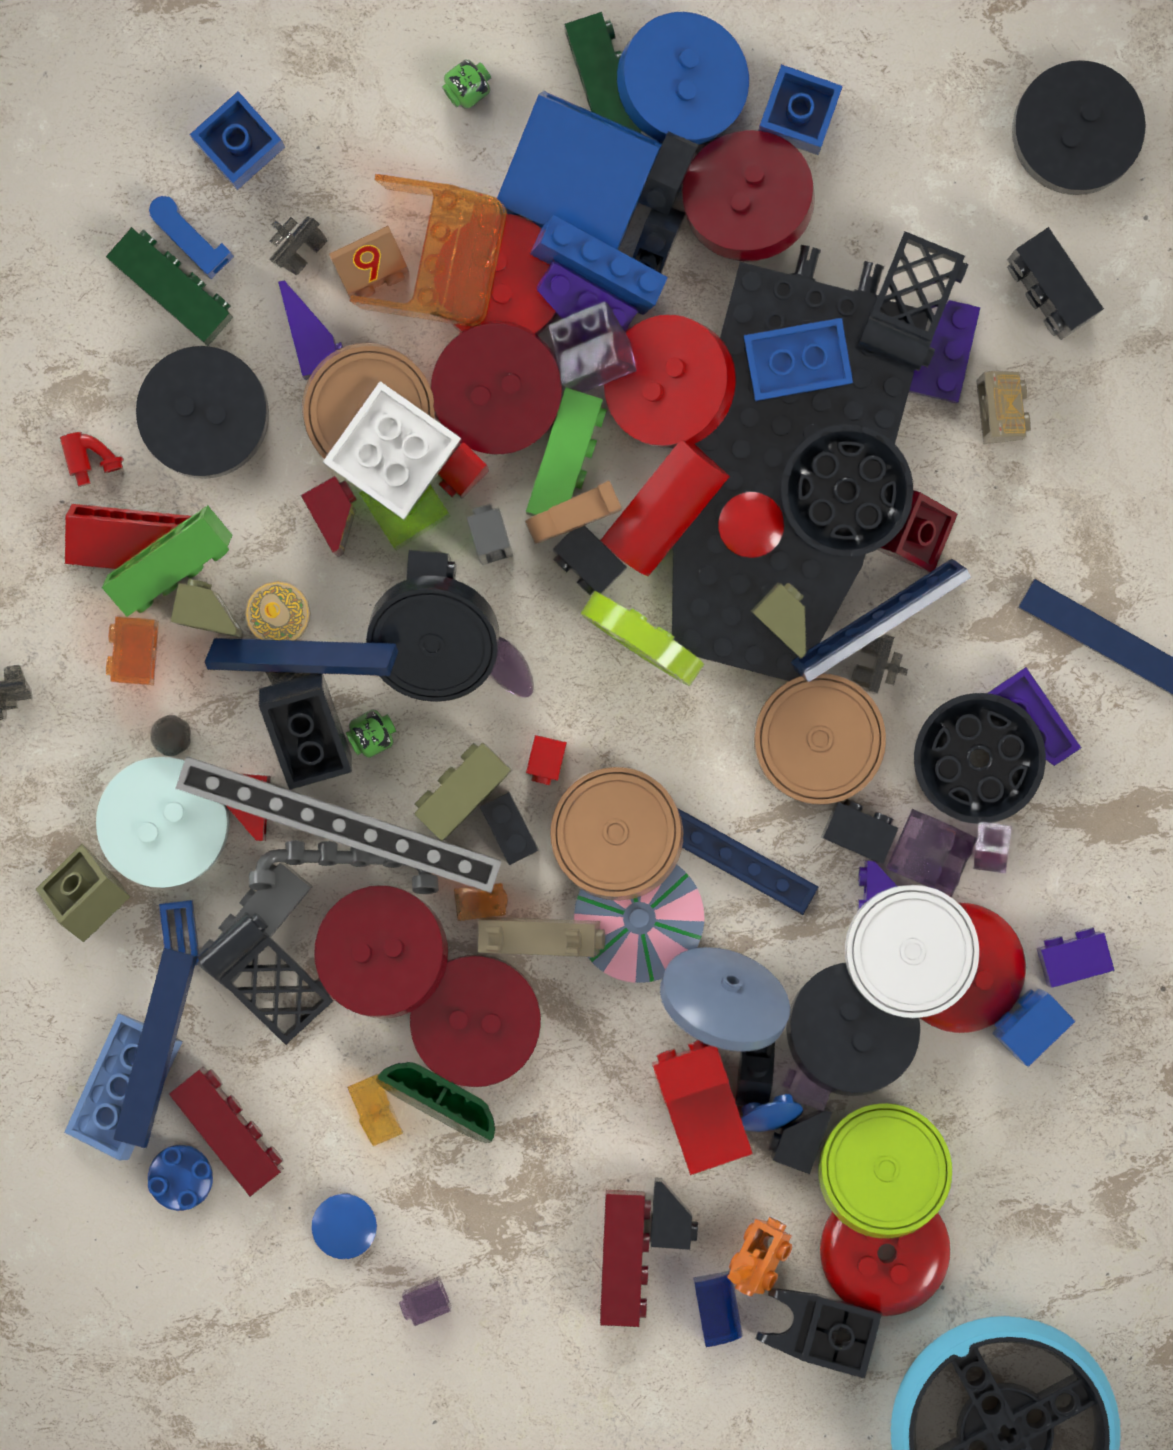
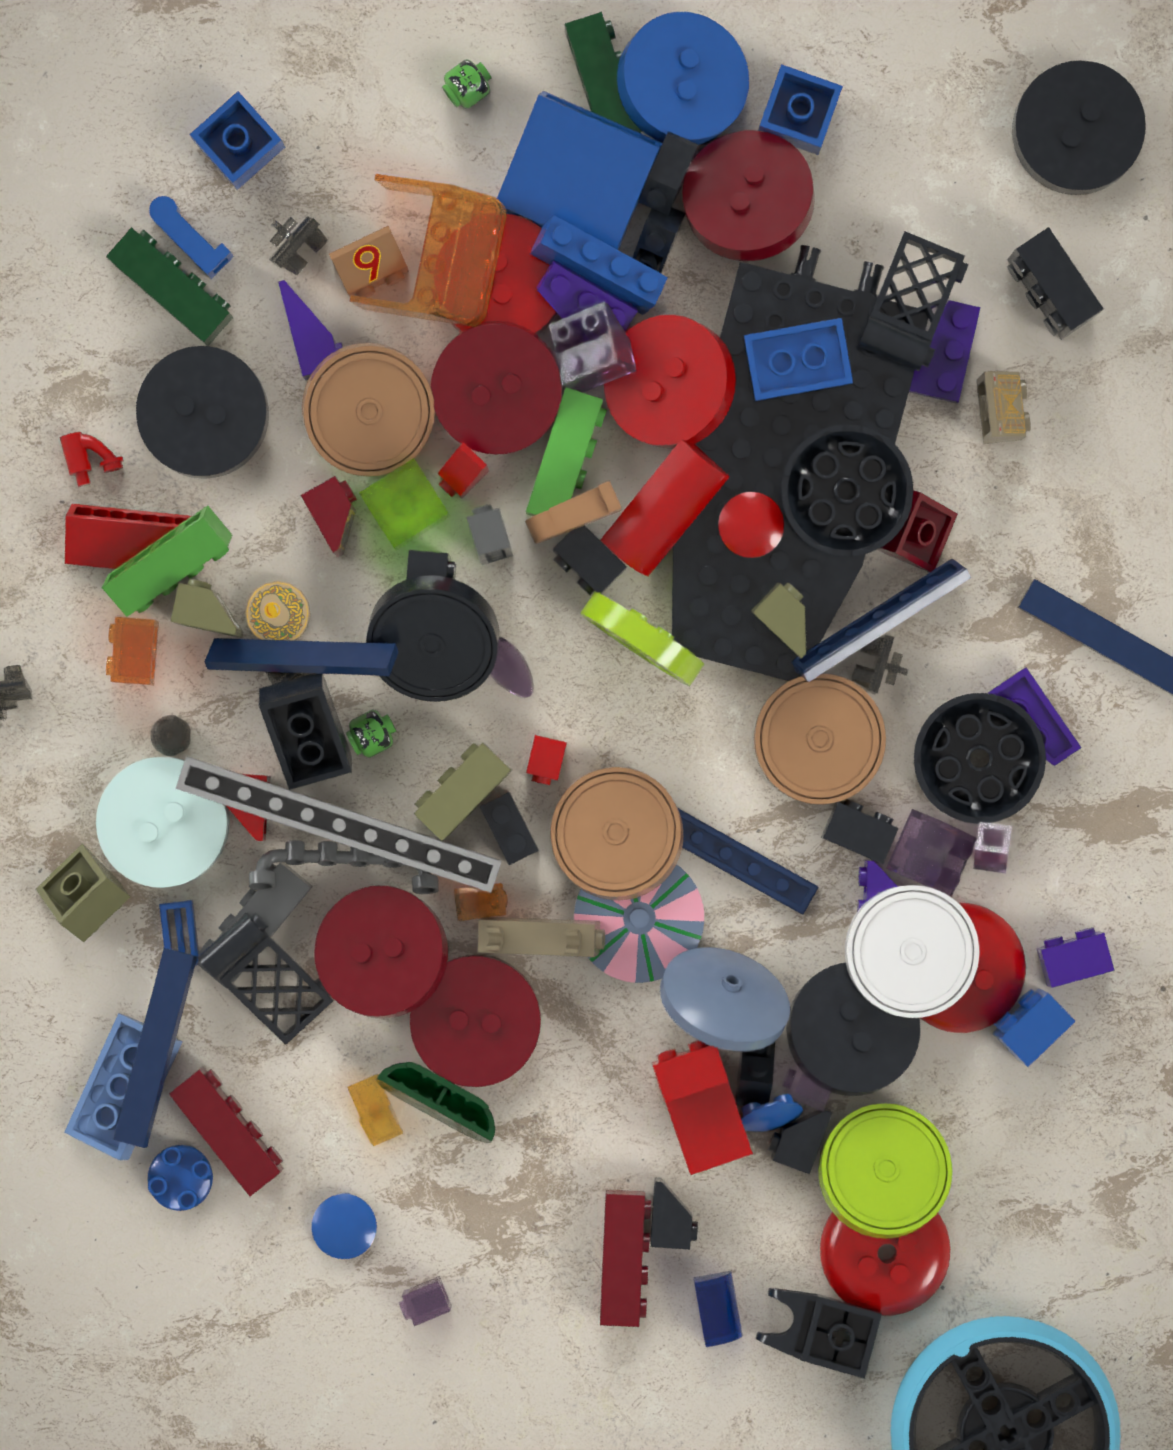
(392, 450): white plate -> none
(755, 1263): orange brick -> none

